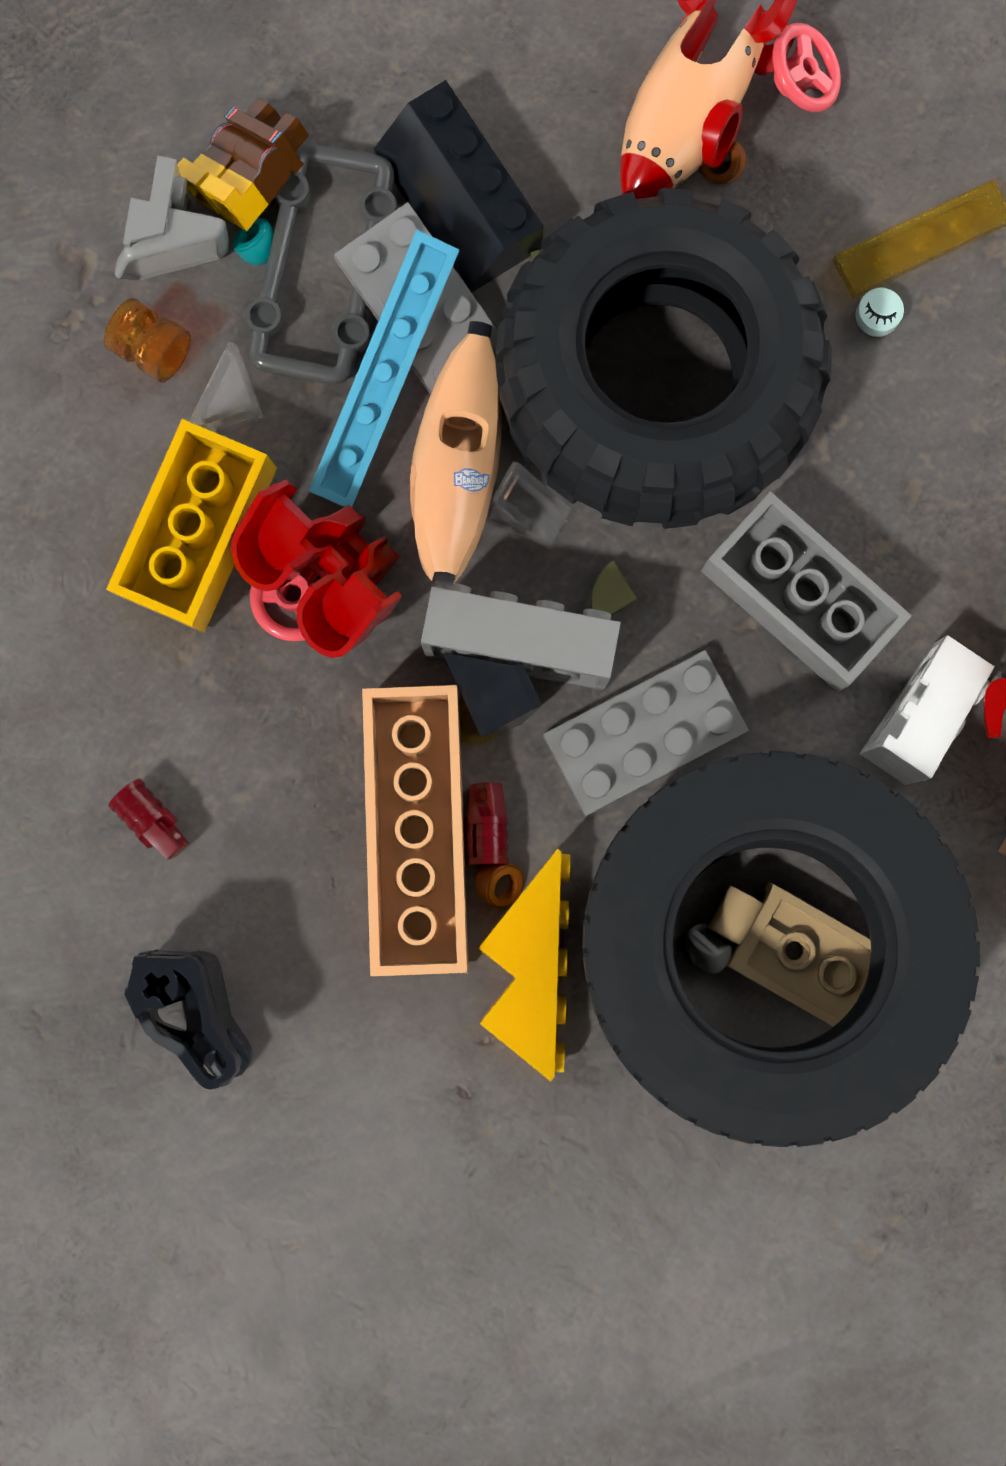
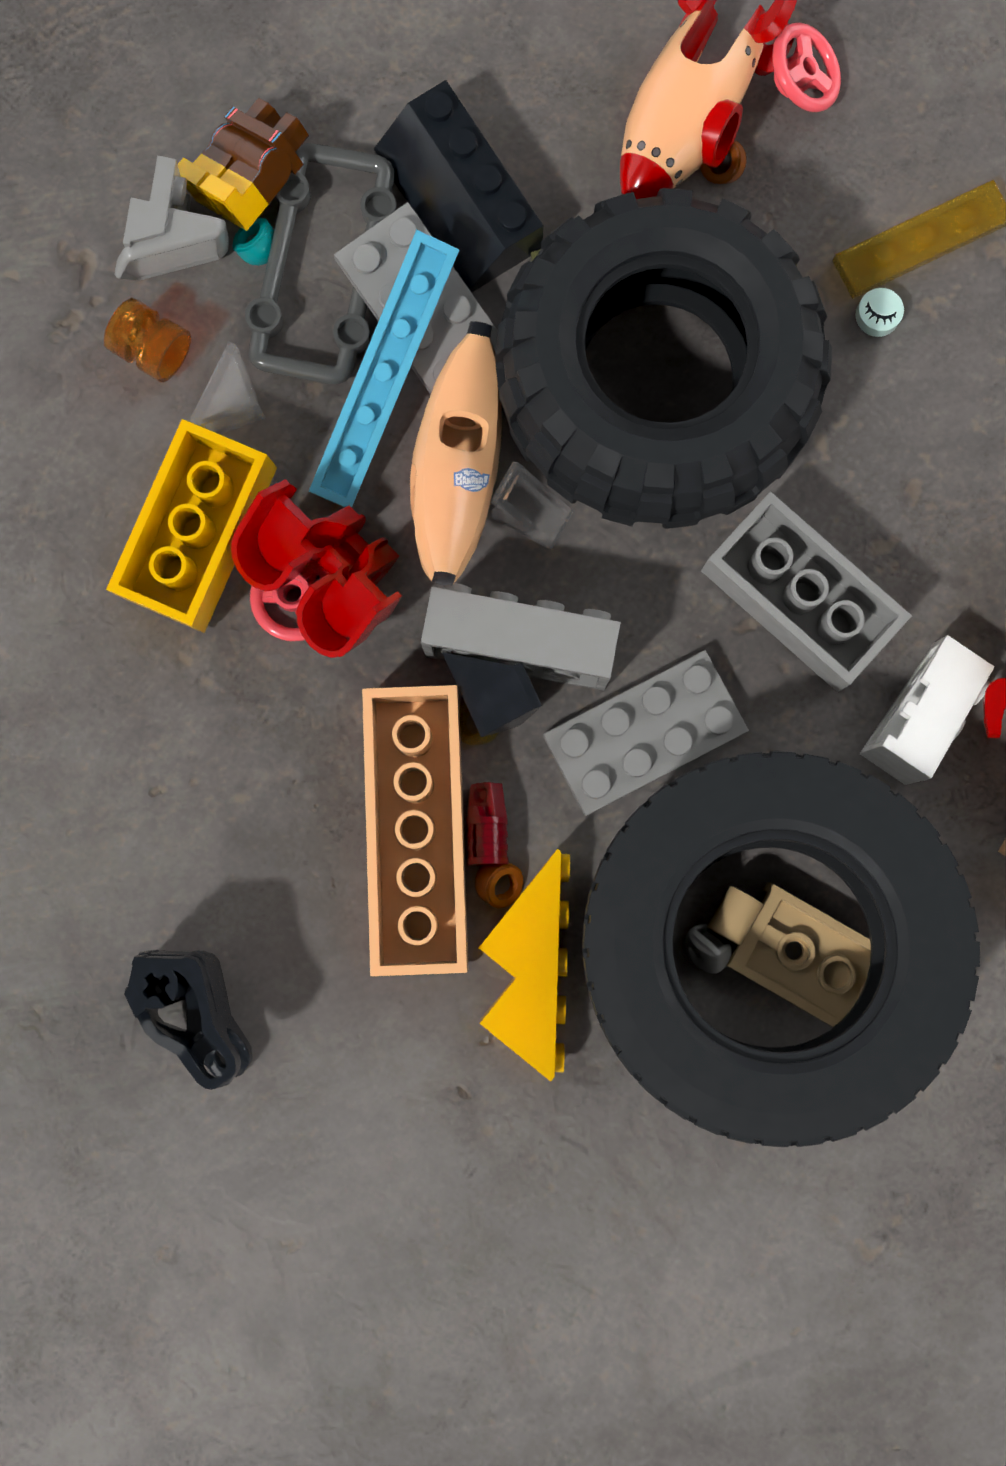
(148, 819): dark red hinge -> none
(611, 591): olive tile -> none

